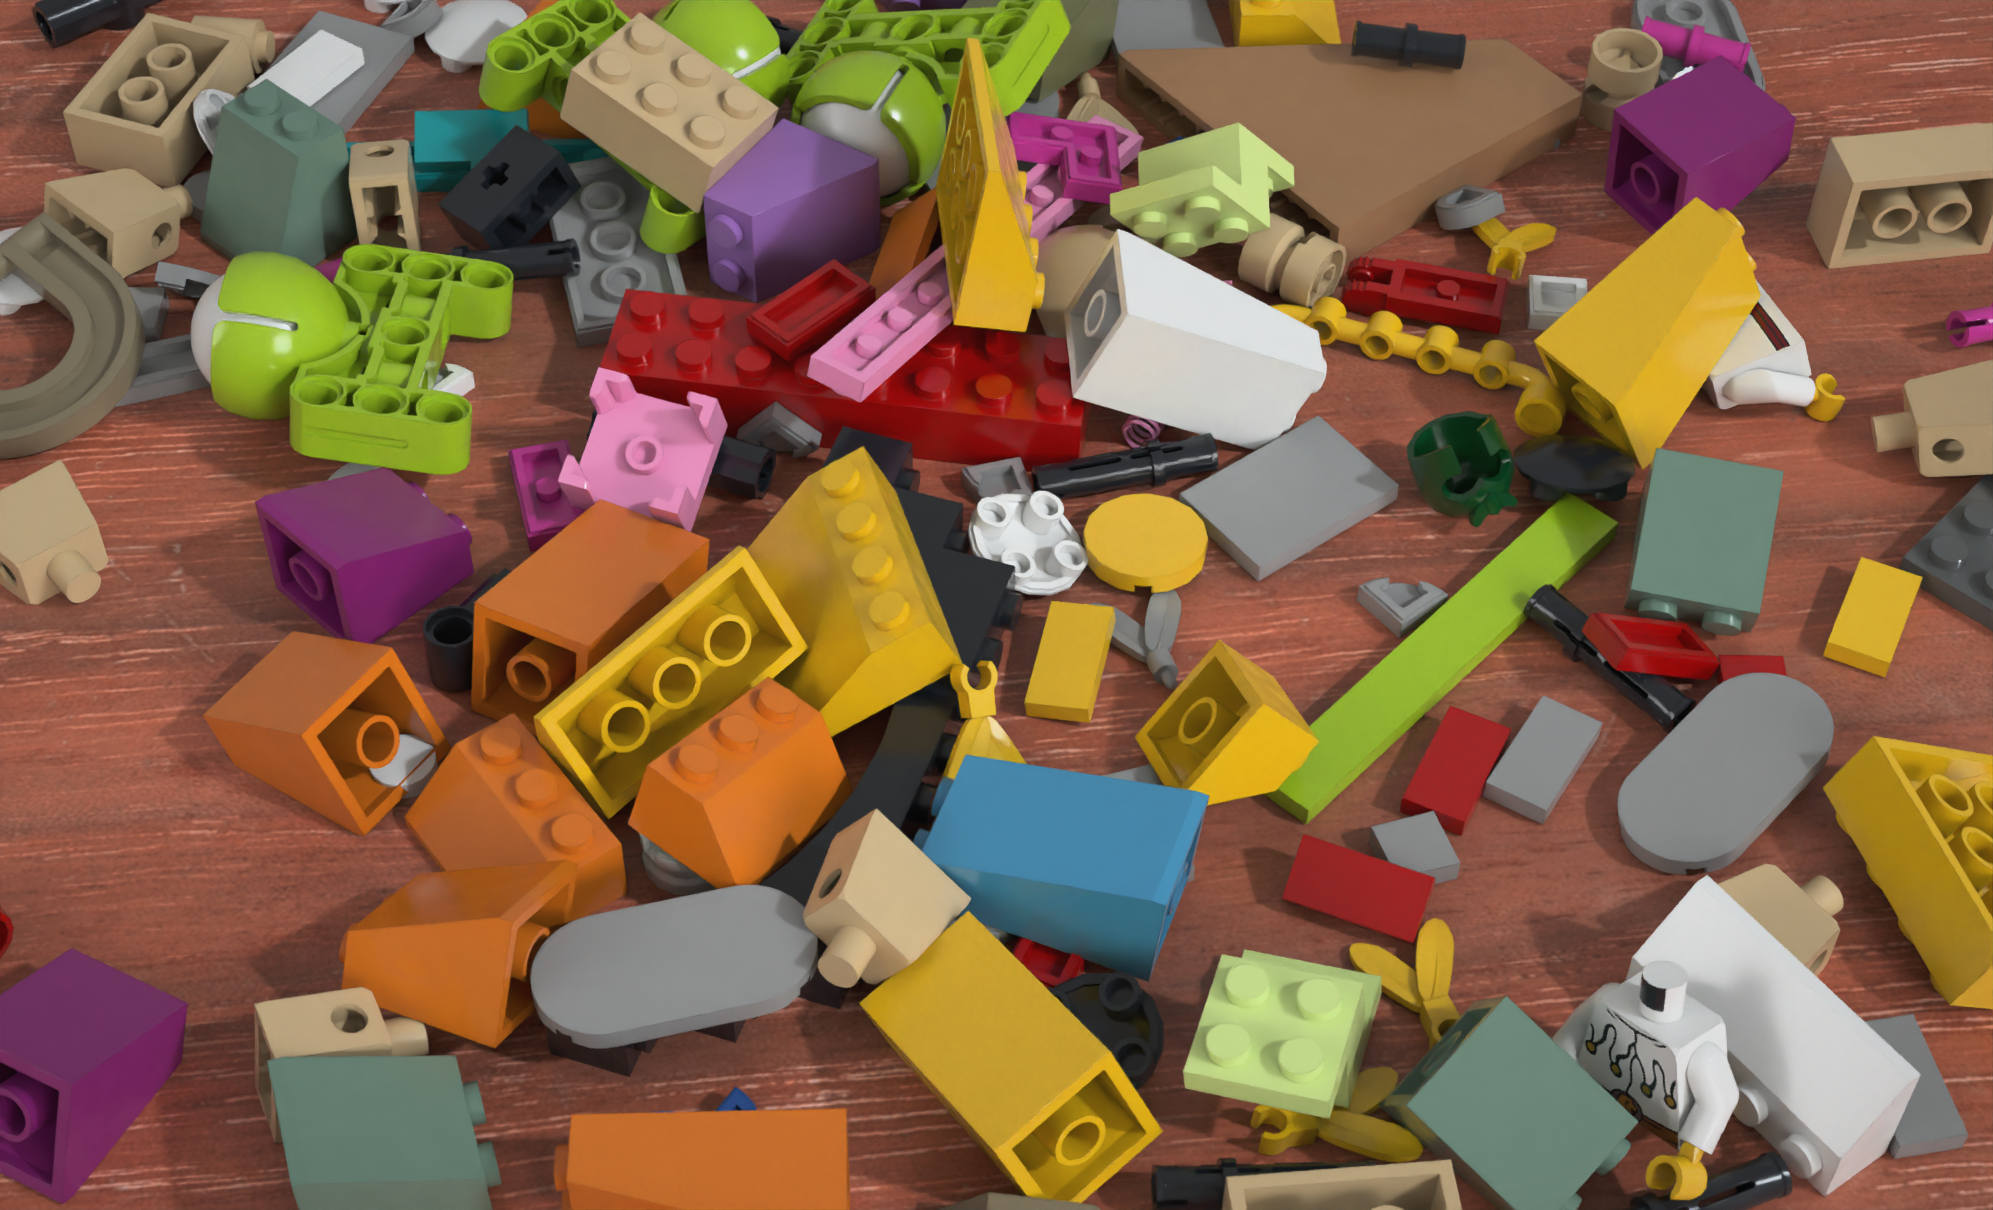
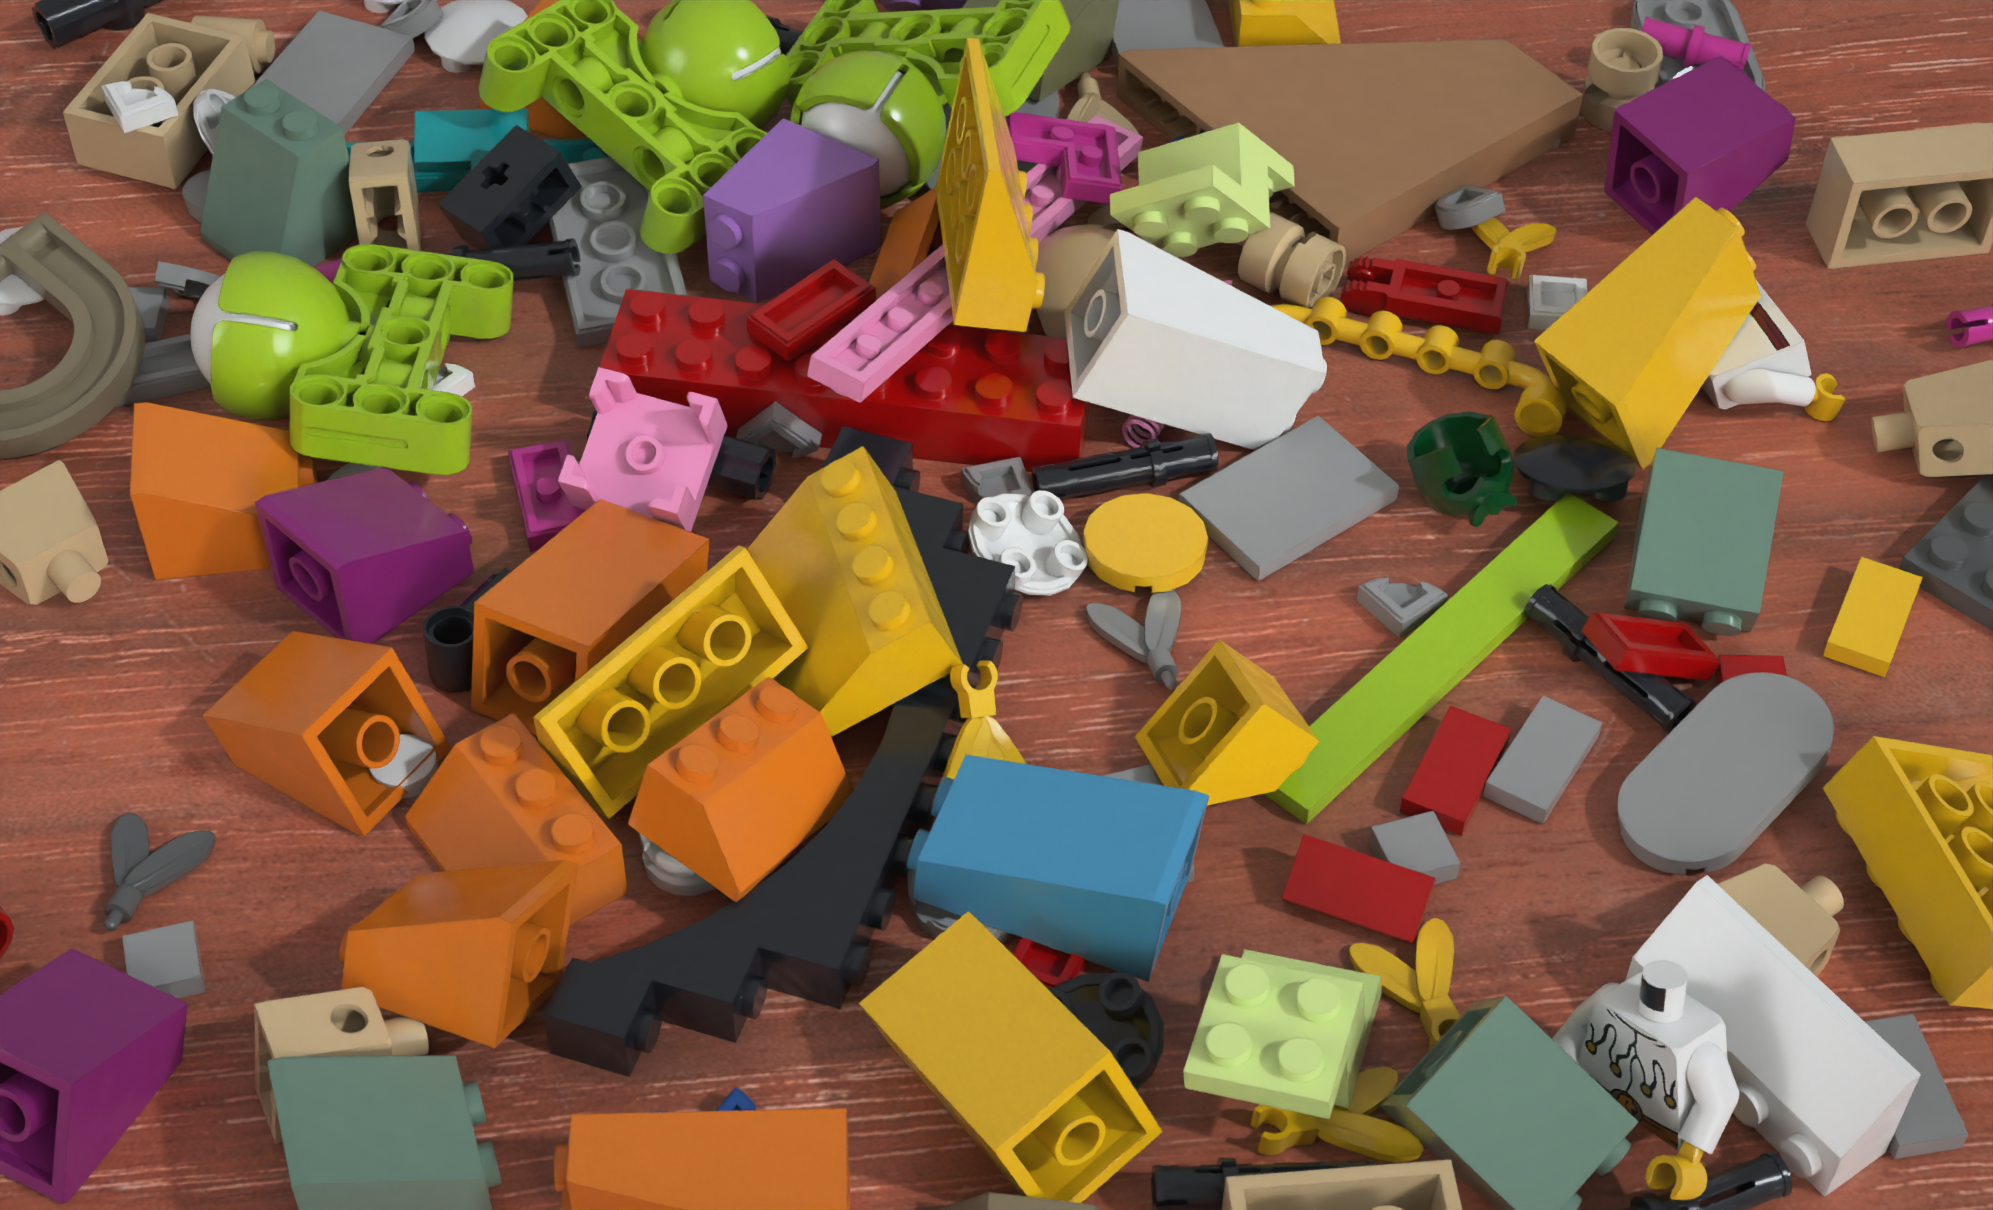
(120, 216): tan torso -> none
(137, 106): none -> white tile
(143, 874): none -> dark grey piece
(166, 959): none -> light grey tile
(199, 488): none -> orange slope
(315, 67): white tile -> none
(665, 109): tan brick -> none
(673, 966): light grey tile -> none
(877, 903): tan torso -> none
(1070, 661): yellow tile -> none
(1408, 45): black pin -> none

